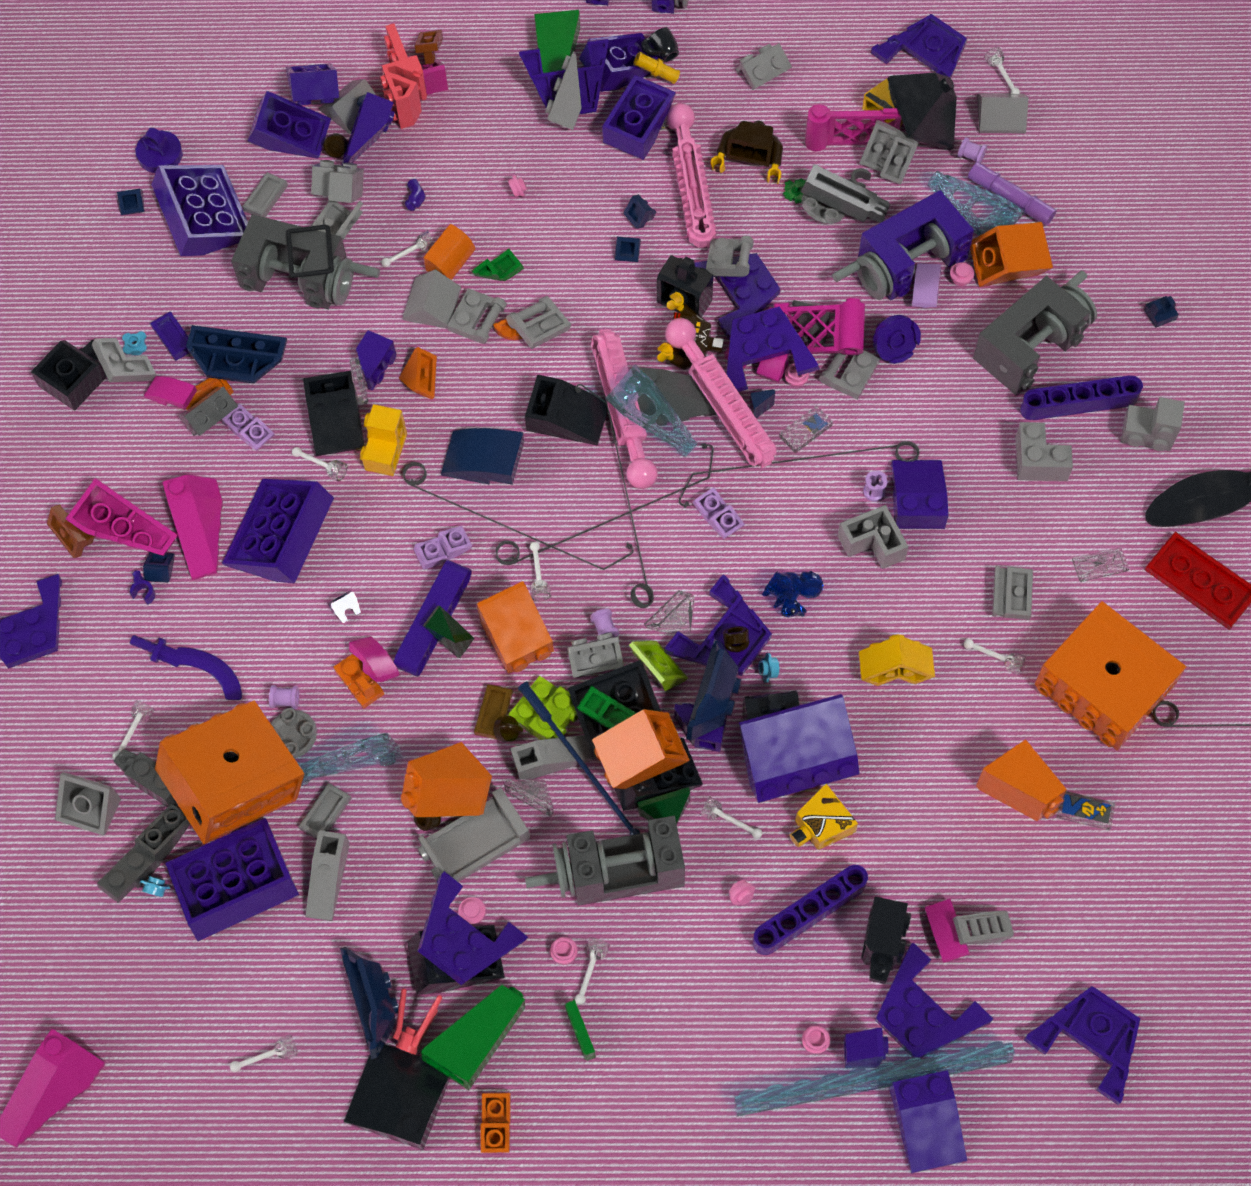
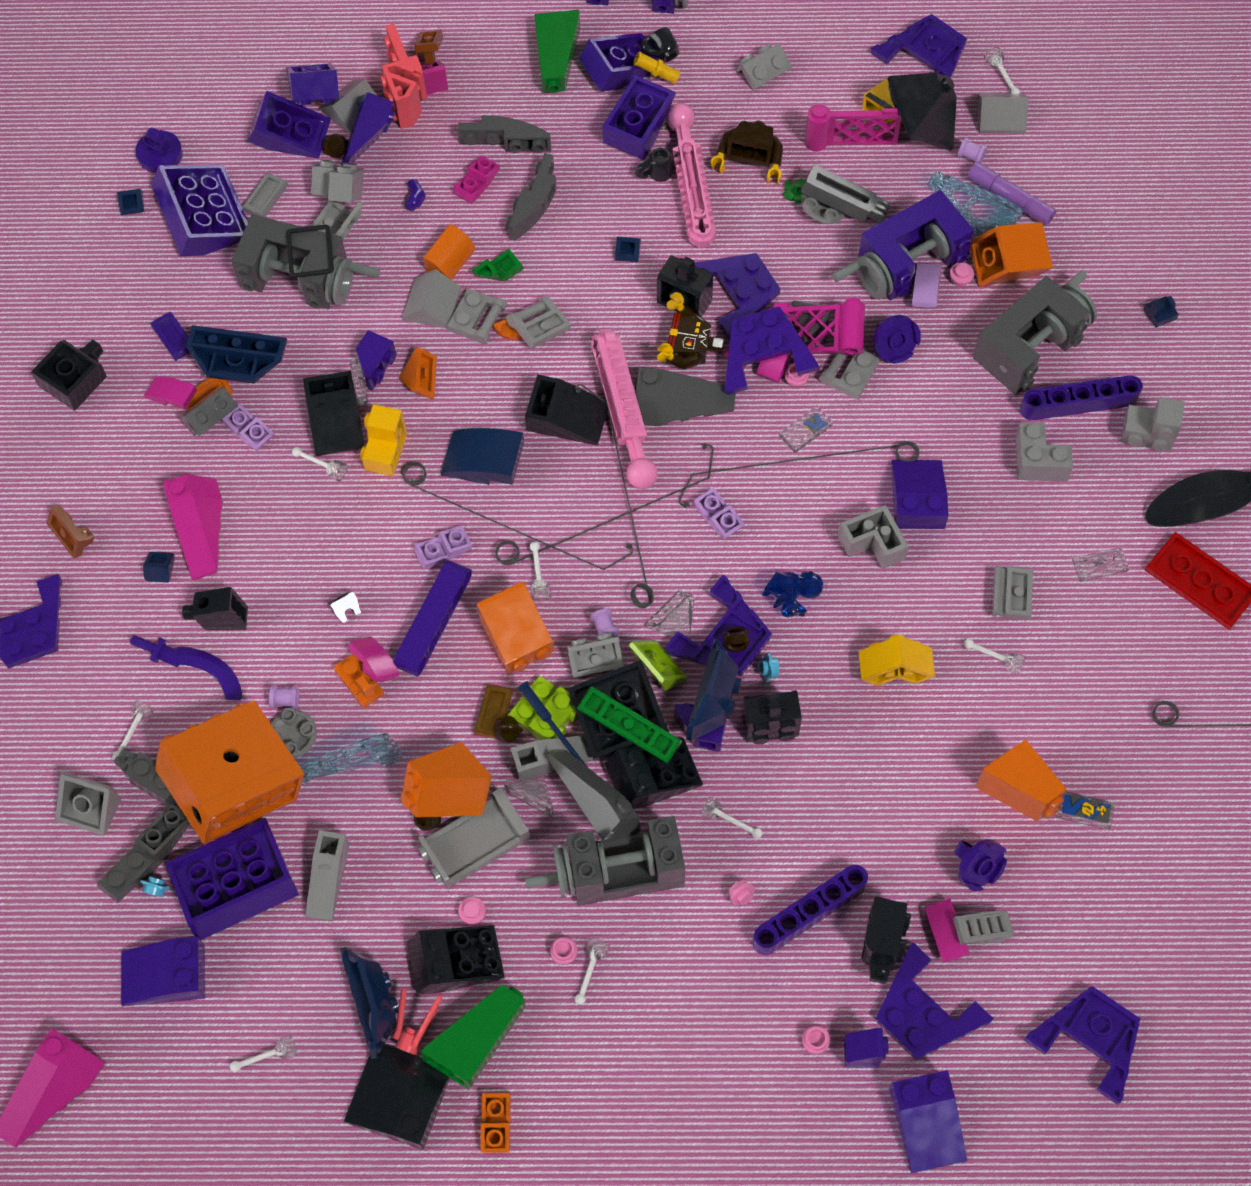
(114, 518): dark pink wedge -> none
(118, 366): light grey plate -> none
(137, 348): medium azure plate -> none
(140, 583): dark purple piece -> none
(163, 972): none -> dark purple slope
(217, 610): none -> black torso
(279, 529): dark purple slope -> none
(325, 811): light grey tile -> none
(423, 242): hinge -> none
(448, 631): dark green slope -> none
(455, 943): dark purple wing -> none
(478, 178): none -> dark pink slope
(514, 133): none -> dark grey slope
(518, 186): bright pink plate -> none
(533, 202): none -> dark grey slope
(567, 102): light grey slope -> none
(580, 1030): green tile -> none
(589, 76): dark purple wing -> none
(601, 803): none -> dark grey wedge
(627, 393): clear light blue plate -> none
(639, 211): dark blue tile -> none
(639, 749): orange slope -> none
(659, 166): none -> black piece
(665, 805): dark green slope -> none
(722, 253): light grey plate -> none
(722, 395): bright pink gear -> none
(761, 401): dark blue slope -> none
(799, 748): dark purple slope -> none
(823, 820): yellow torso -> none
(860, 173): dark grey piece -> none
(866, 1080): clear light blue plate -> none
(878, 488): lavender bush -> none
(889, 152): light grey slope -> none
(980, 863): none -> dark purple tile
(1109, 675): orange gear -> none

